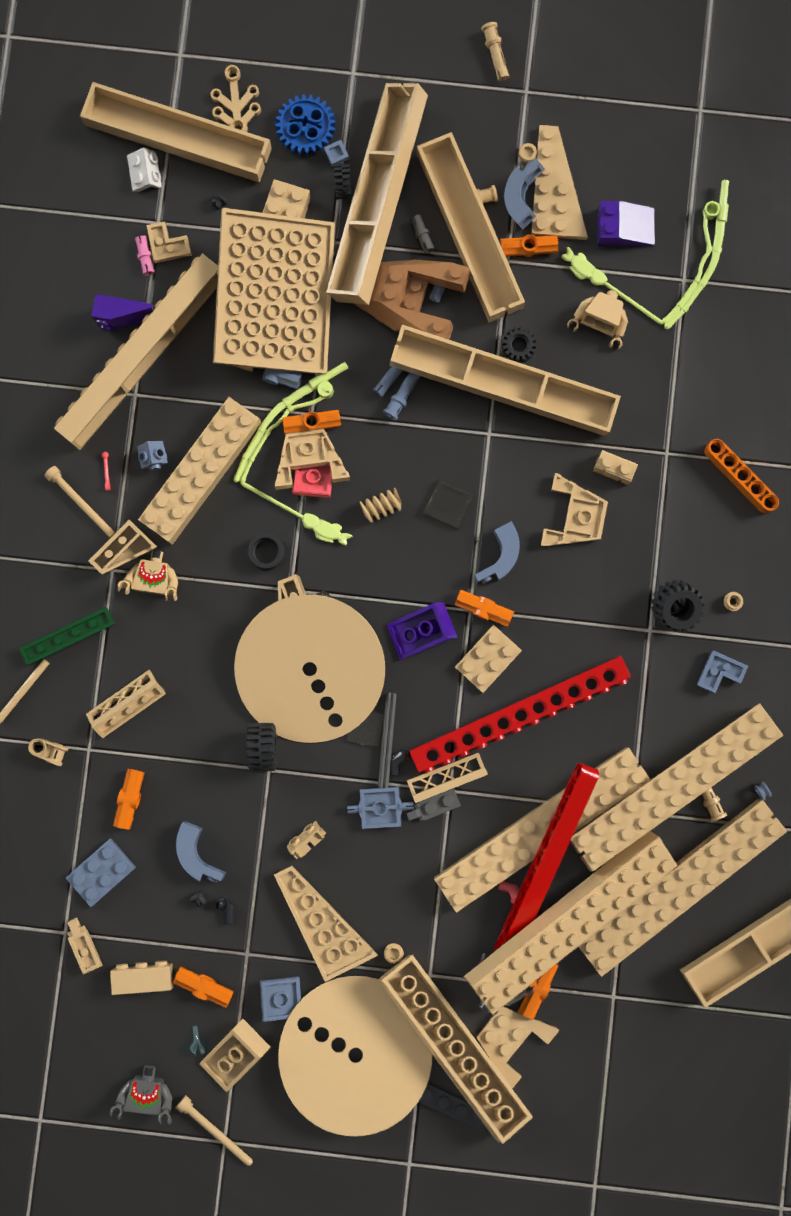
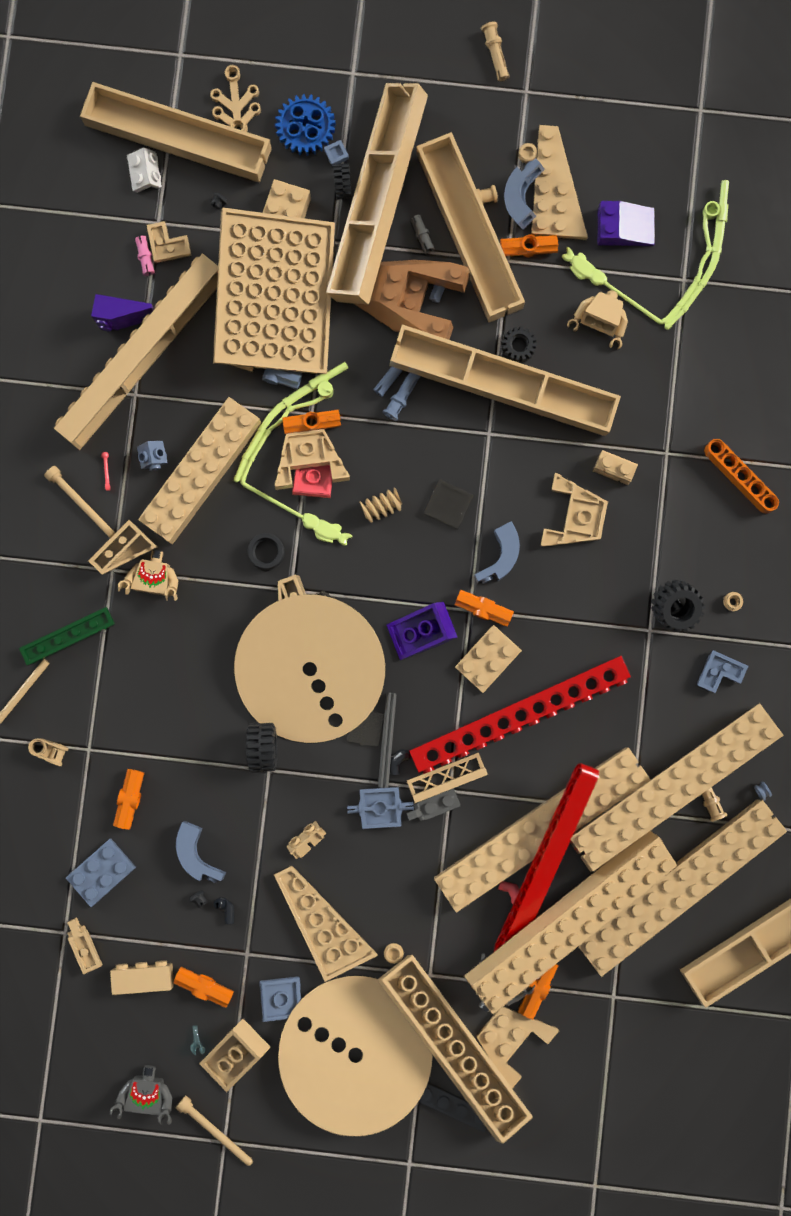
(126, 706): tan fence -> none

